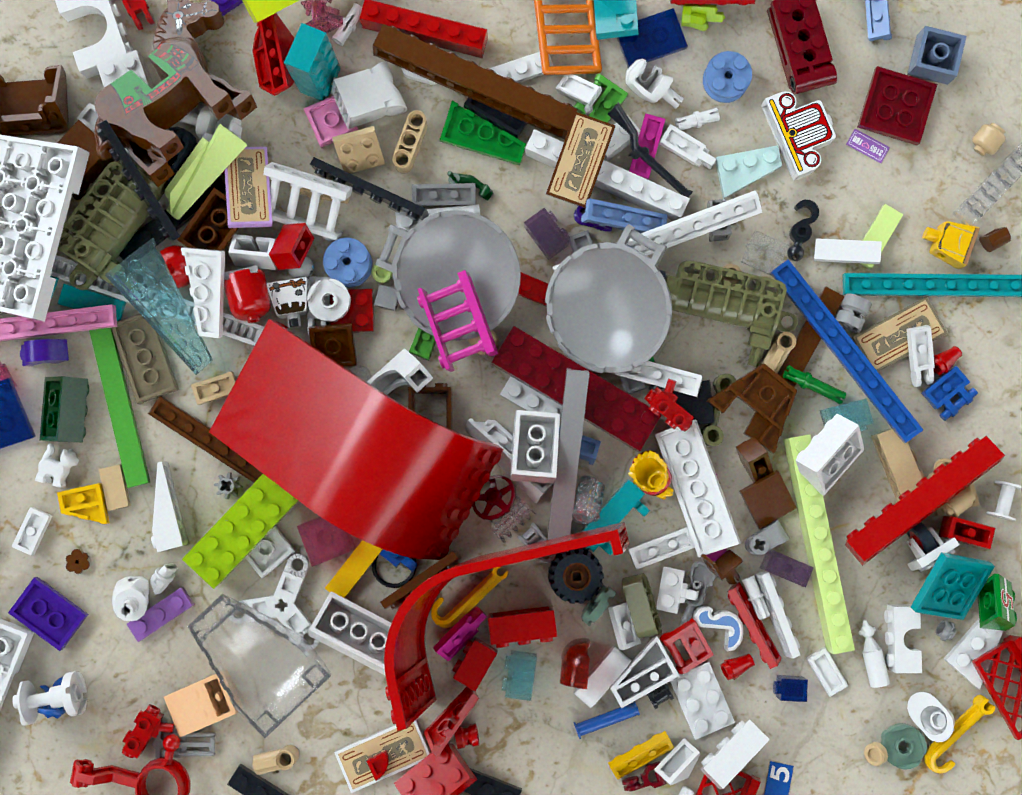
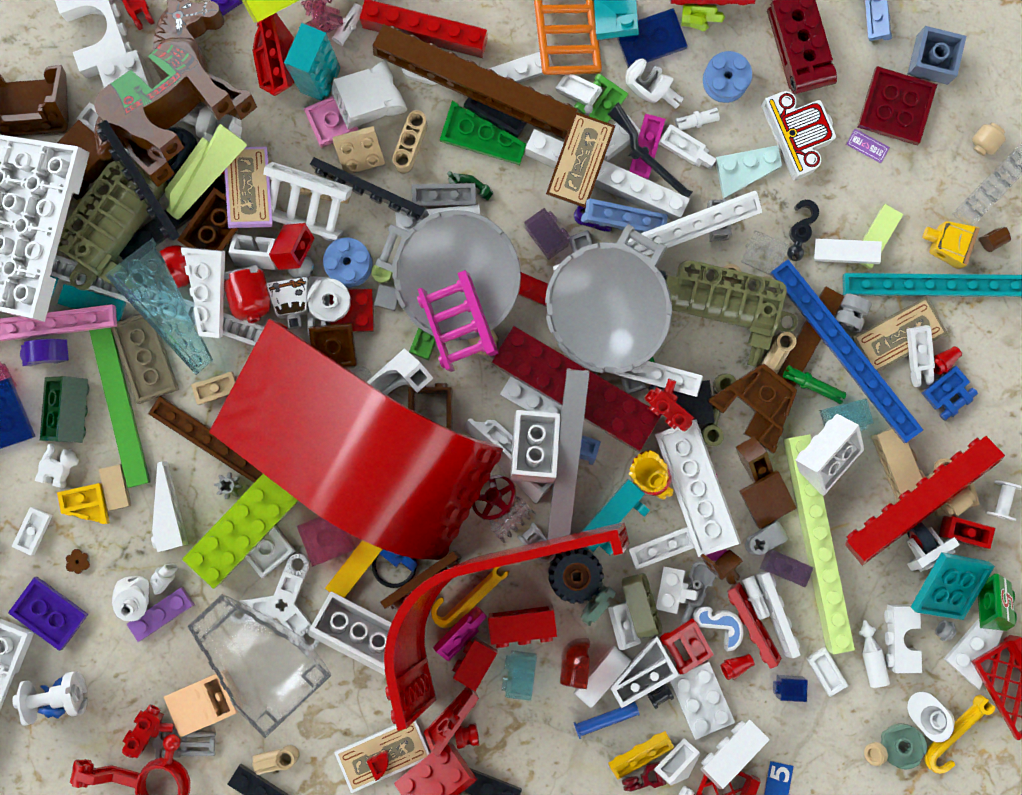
(588, 500): clear piece -> none

